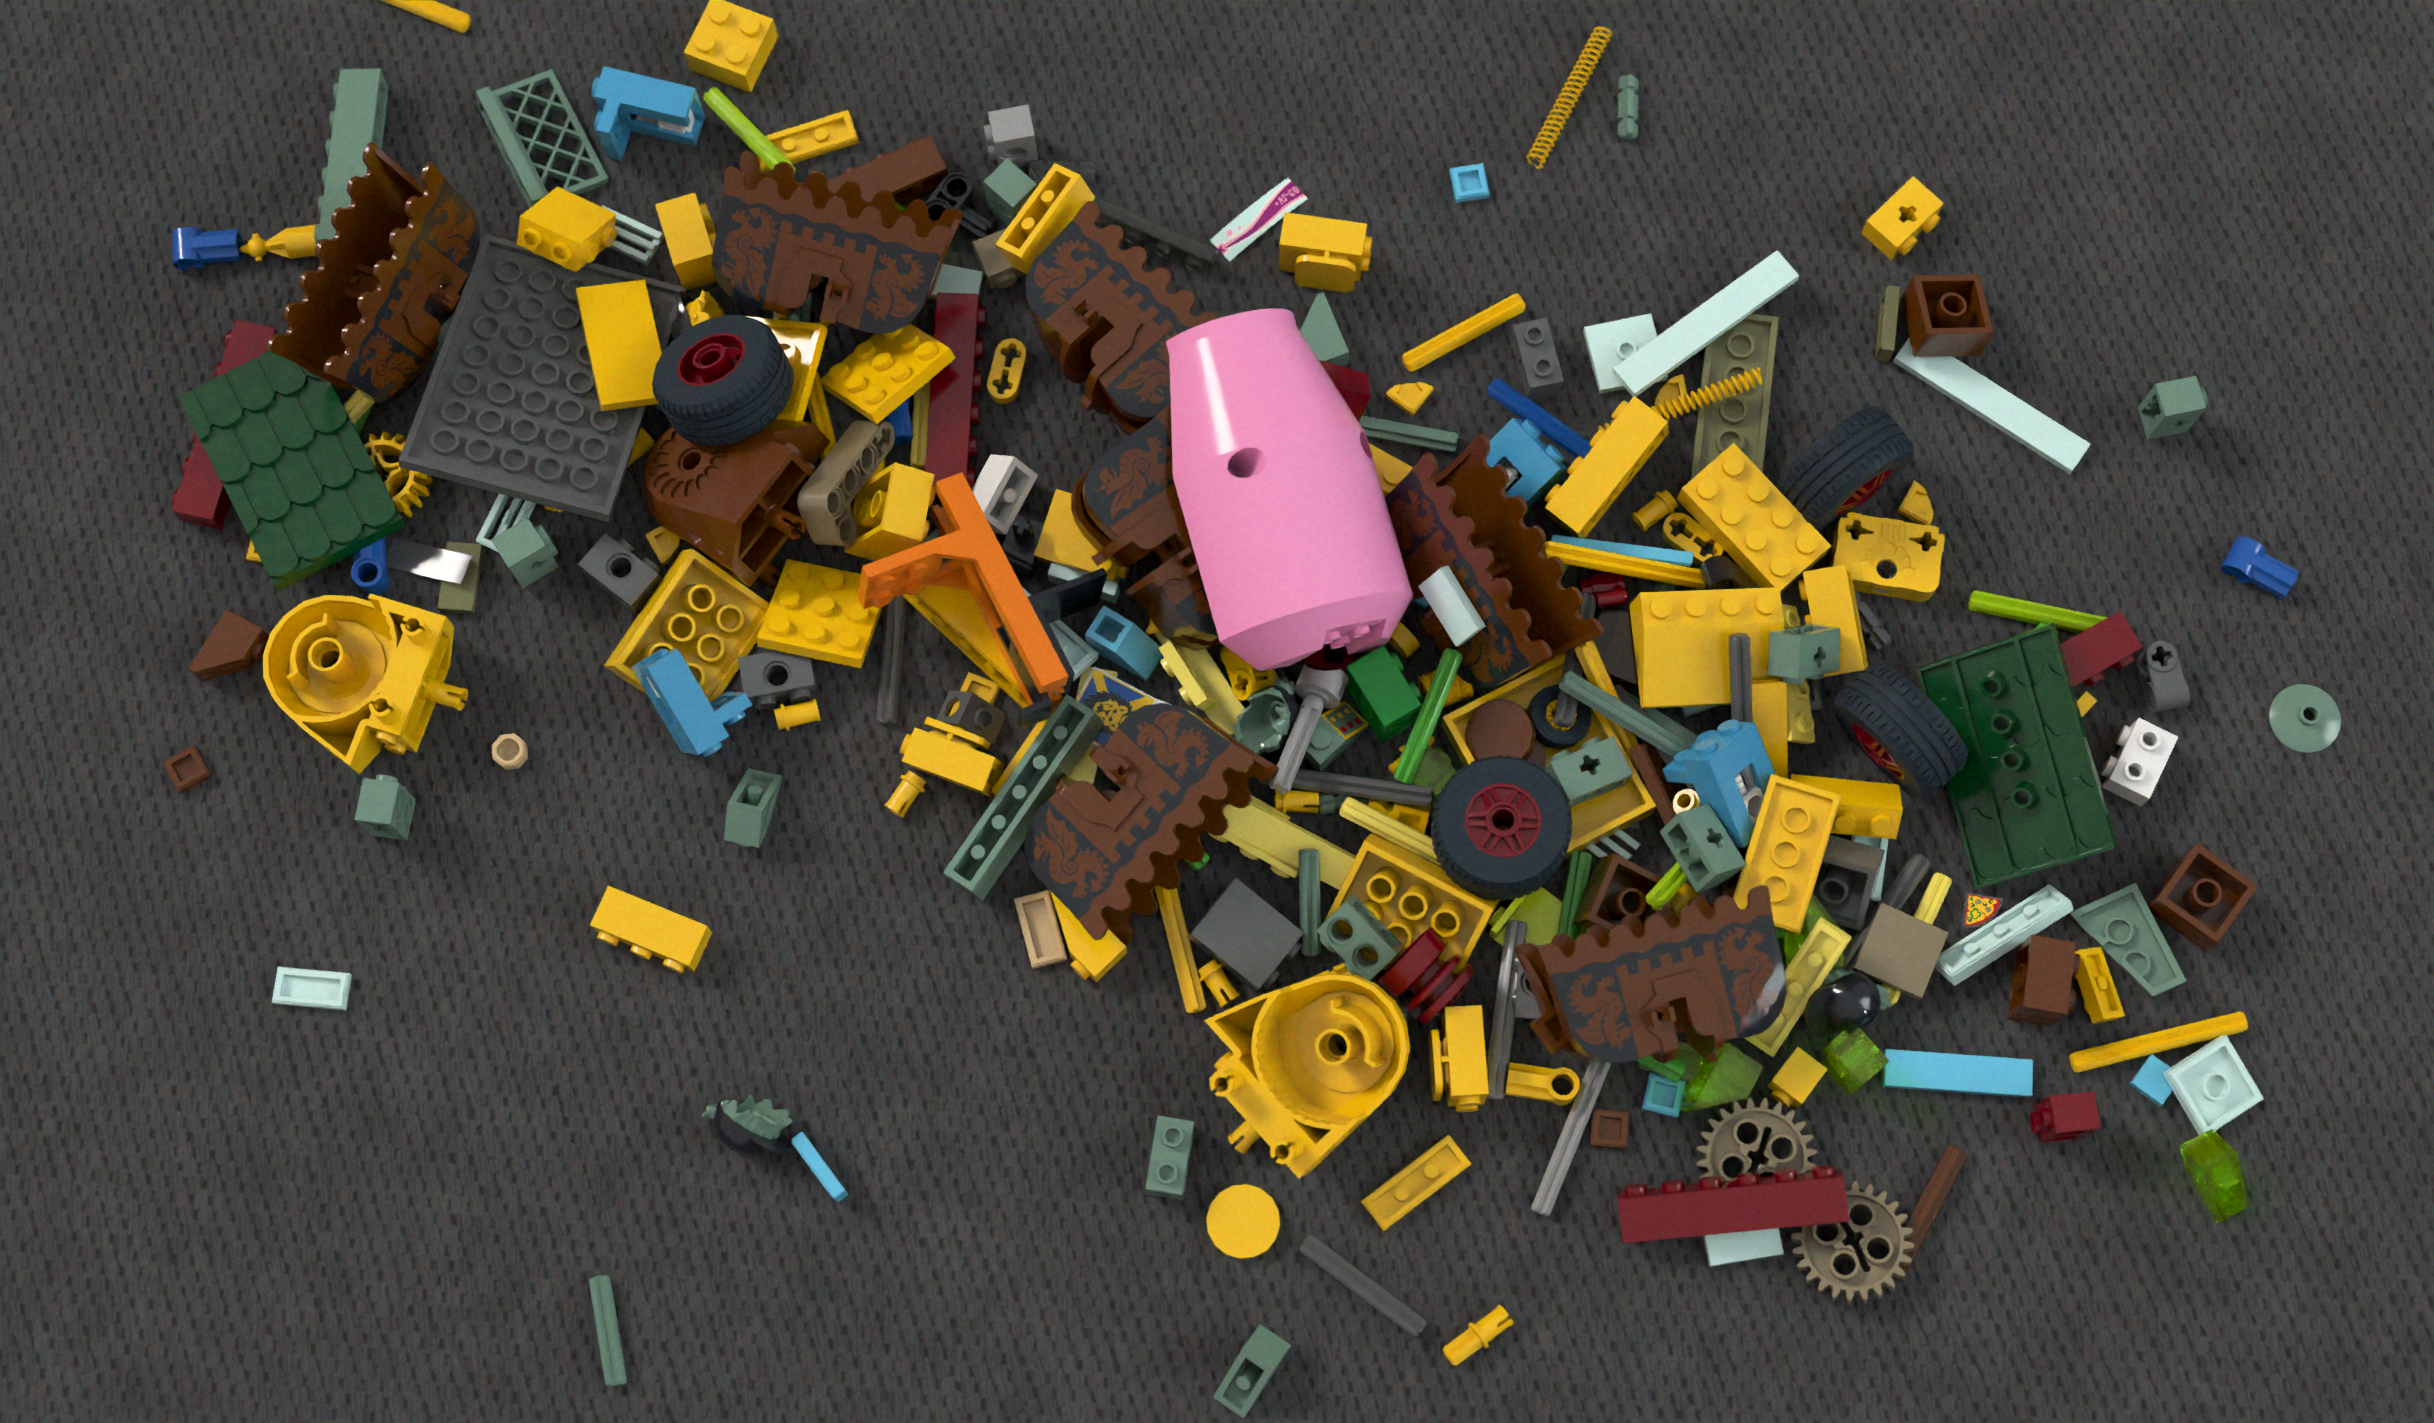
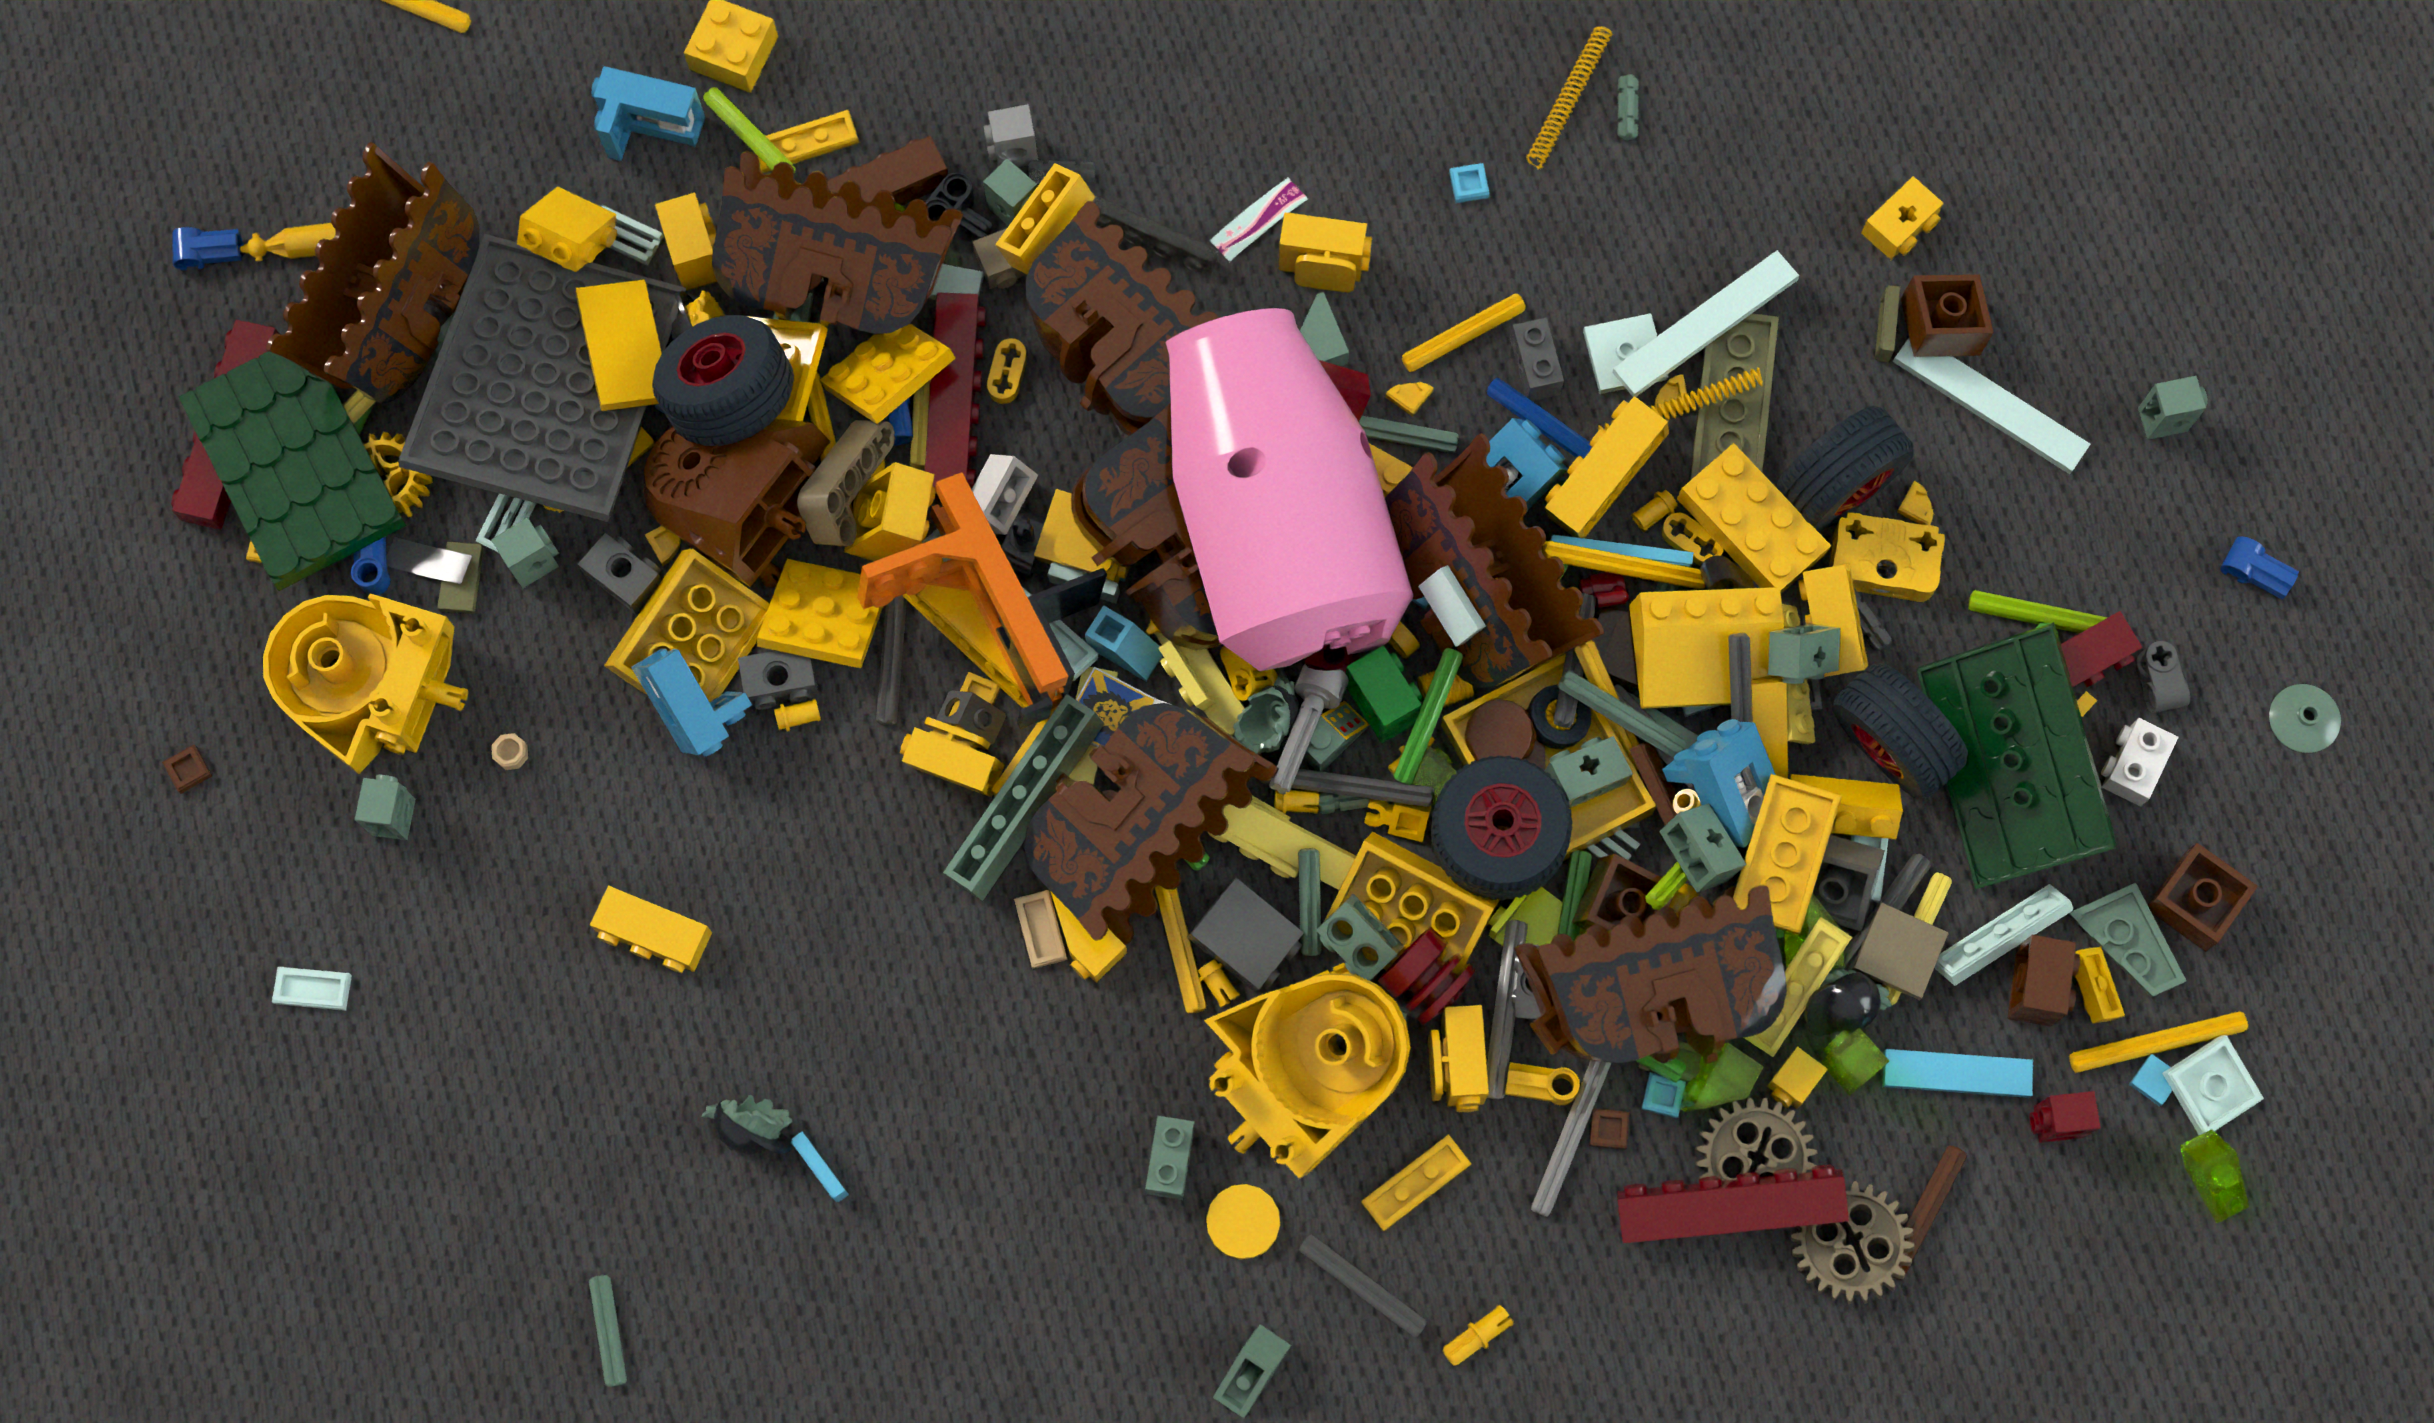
(229, 648): reddish brown slope -> none
(356, 121): sand green brick -> none
(512, 144): sand green fence -> none
(751, 808): sand green slope -> none
(905, 793): yellow pin -> none
(1388, 828): light yellow axle -> none
(1742, 1246): light aqua tile -> none
(1979, 910): tile -> none

